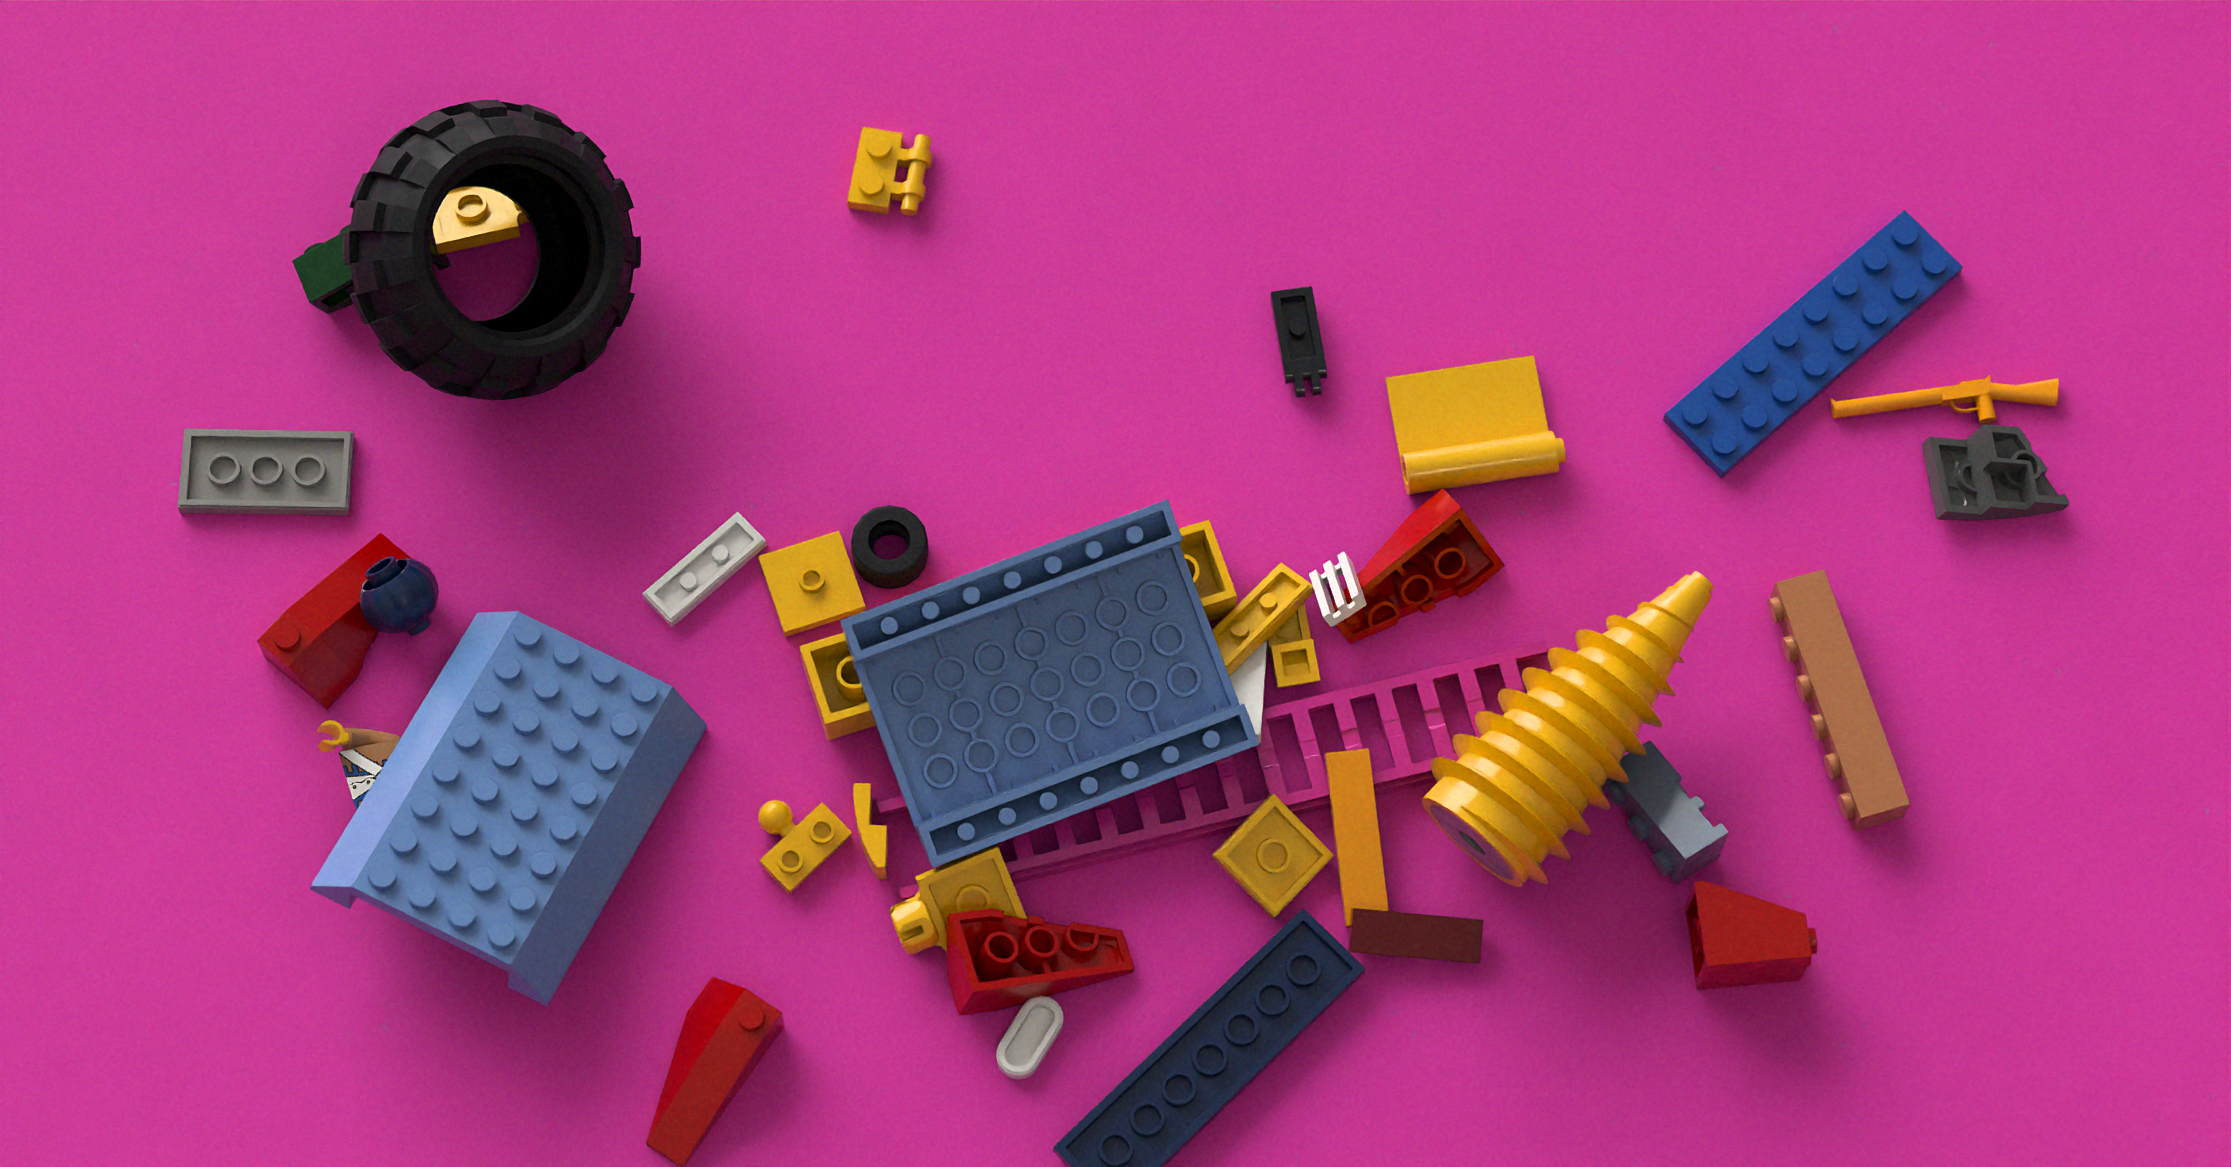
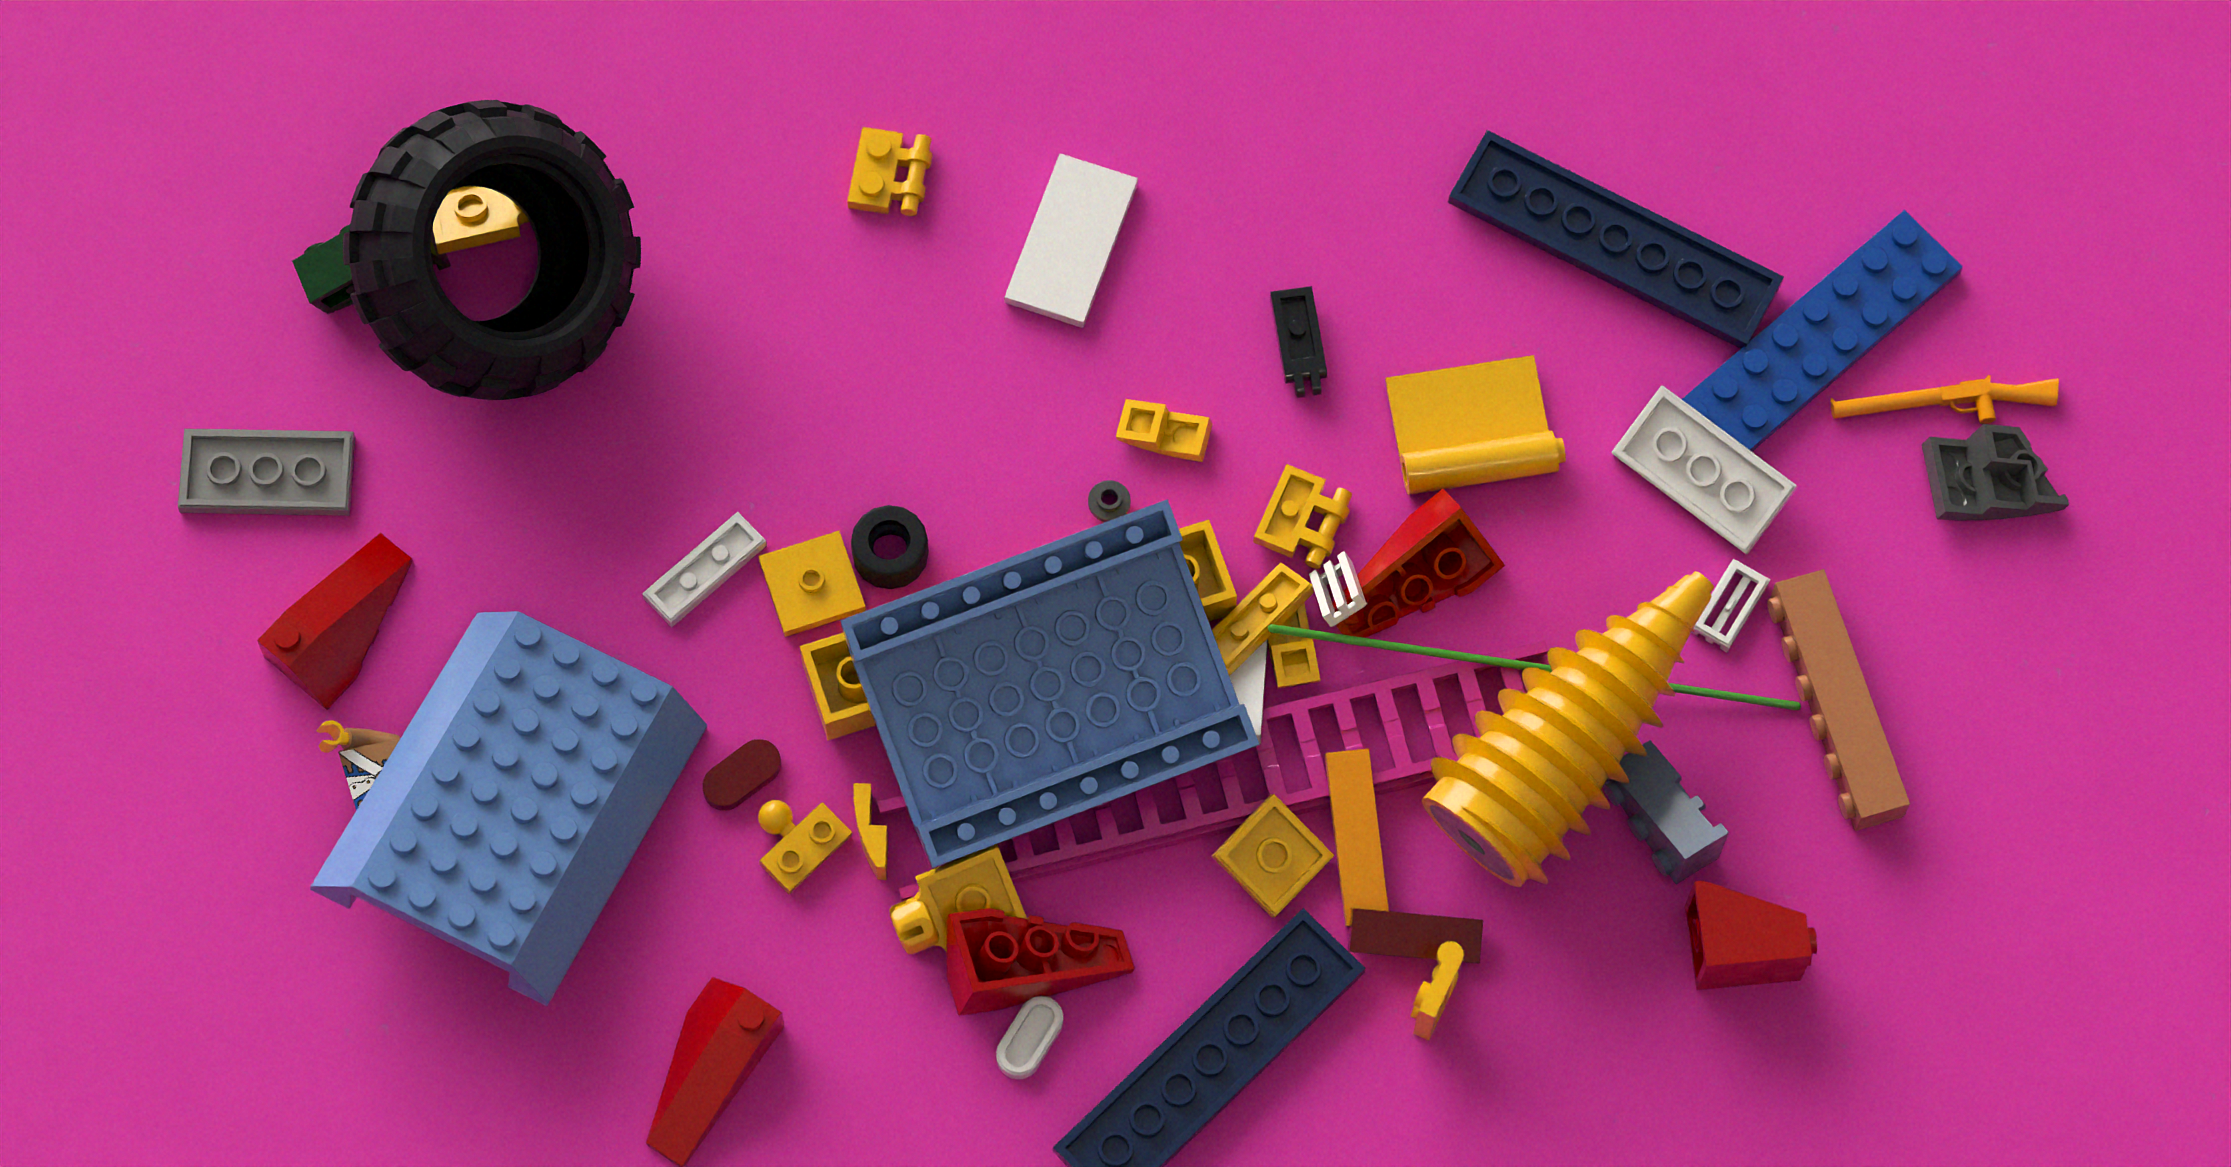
(399, 596): dark blue plant -> none
(741, 774): none -> dark red tile
(1071, 240): none -> white tile
(1109, 512): none -> dark grey plate
(1164, 432): none -> yellow slope
(1290, 511): none -> yellow plate
(1434, 997): none -> yellow plate
(1515, 664): none -> bright green piece
(1615, 239): none -> dark blue plate
(1704, 469): none -> white tile
(1713, 634): none -> white tile

